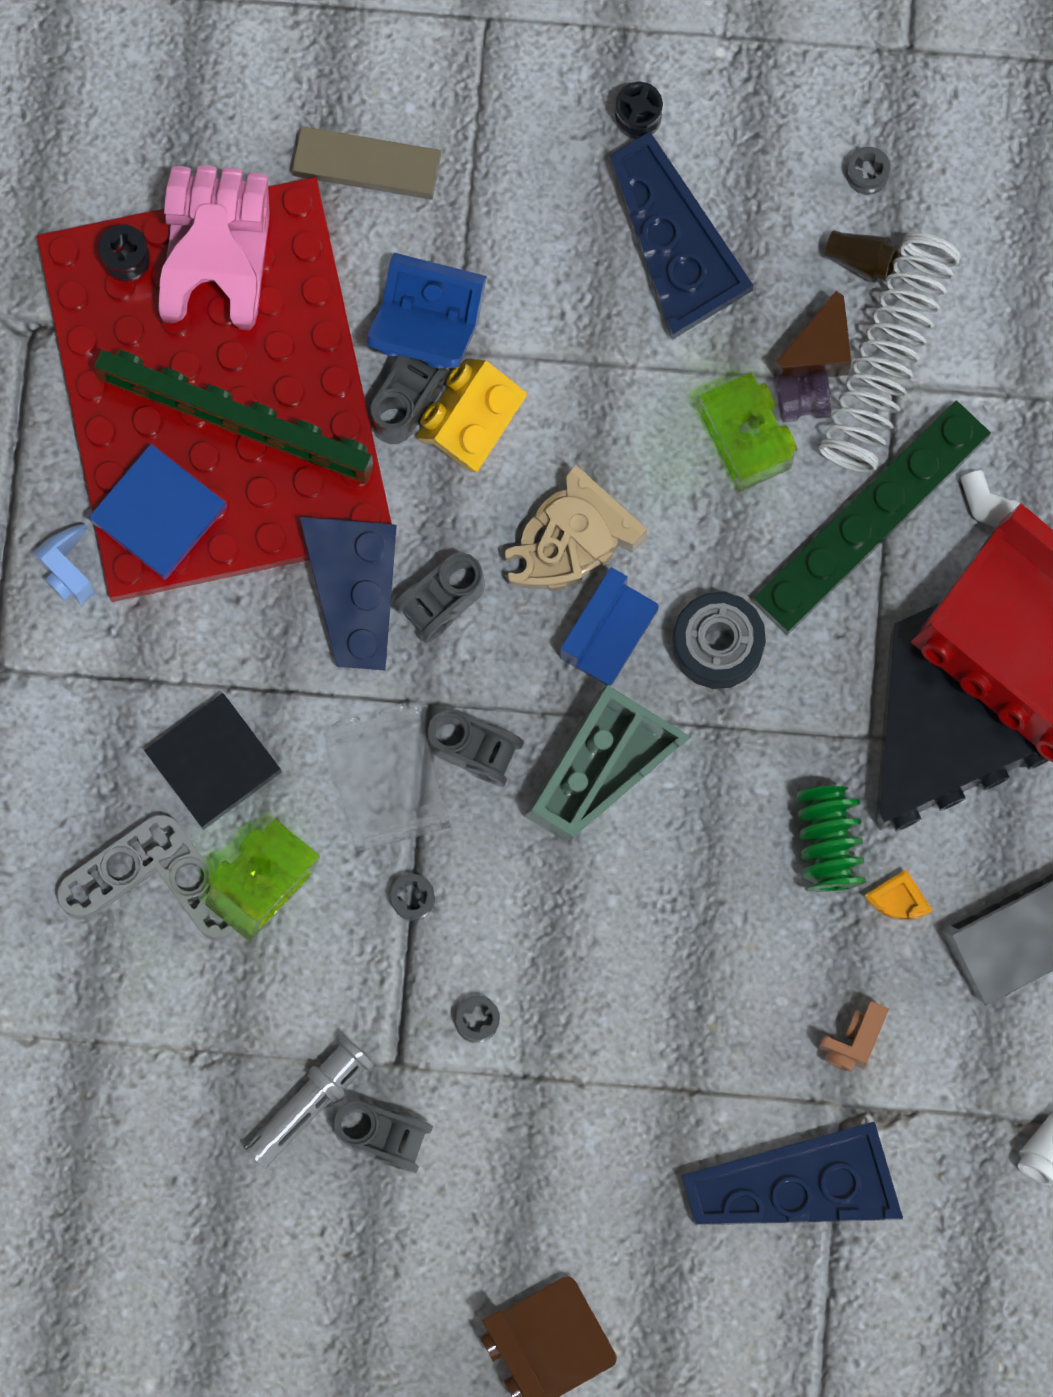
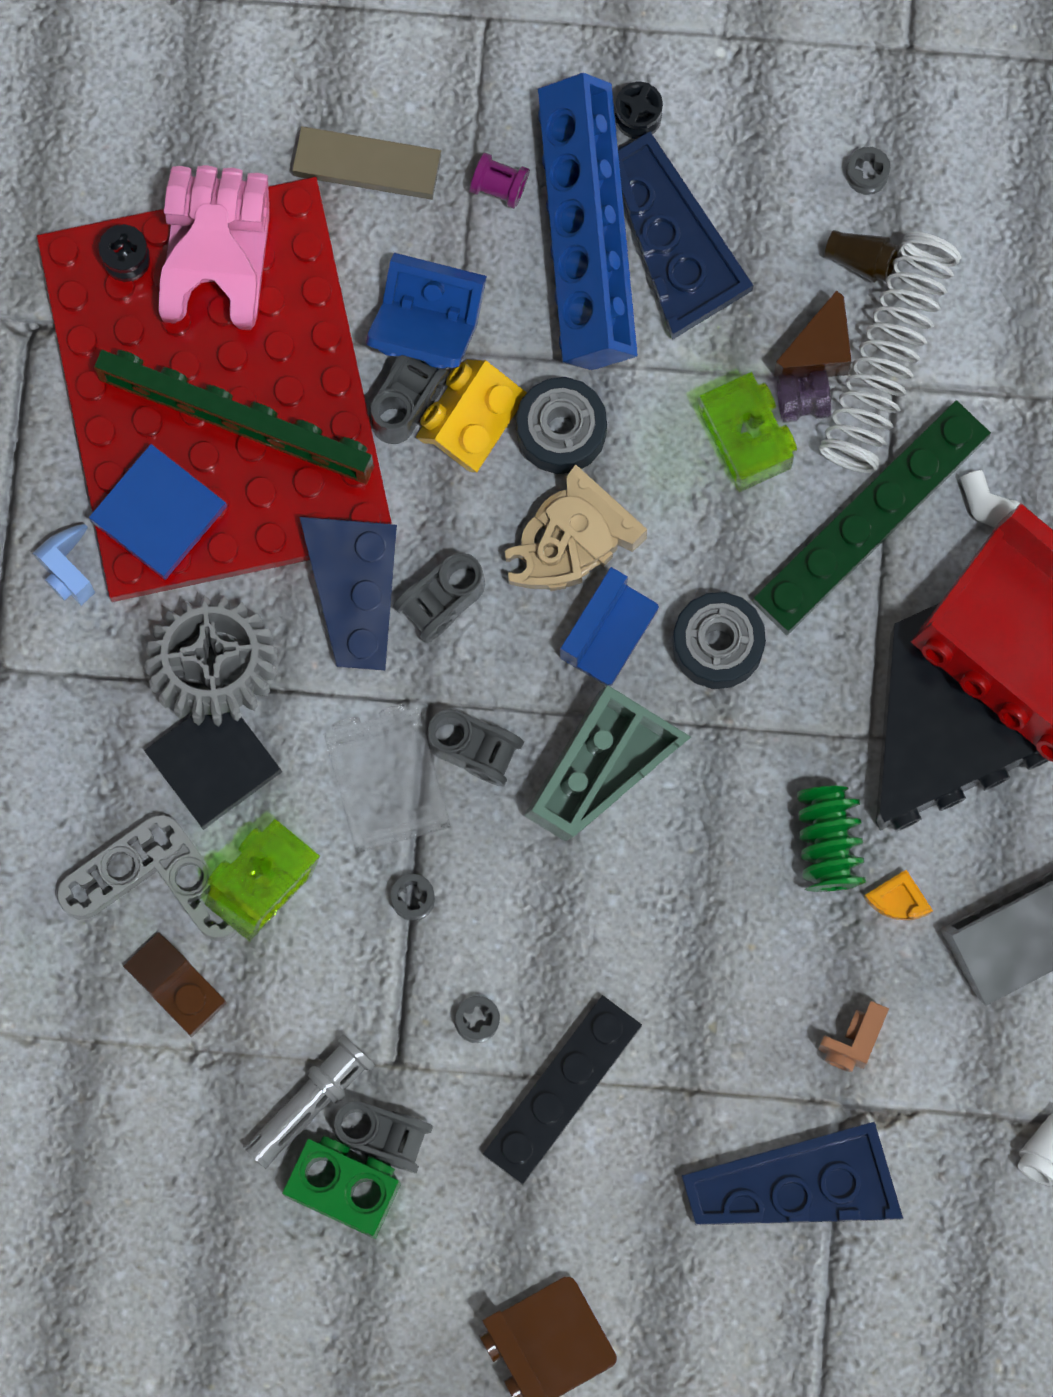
(175, 984): none -> reddish brown slope
(192, 660): none -> light grey gear
(337, 1198): none -> green brick
(499, 180): none -> magenta bush
(562, 1090): none -> black plate
(564, 399): none -> wheel
(587, 222): none -> blue brick

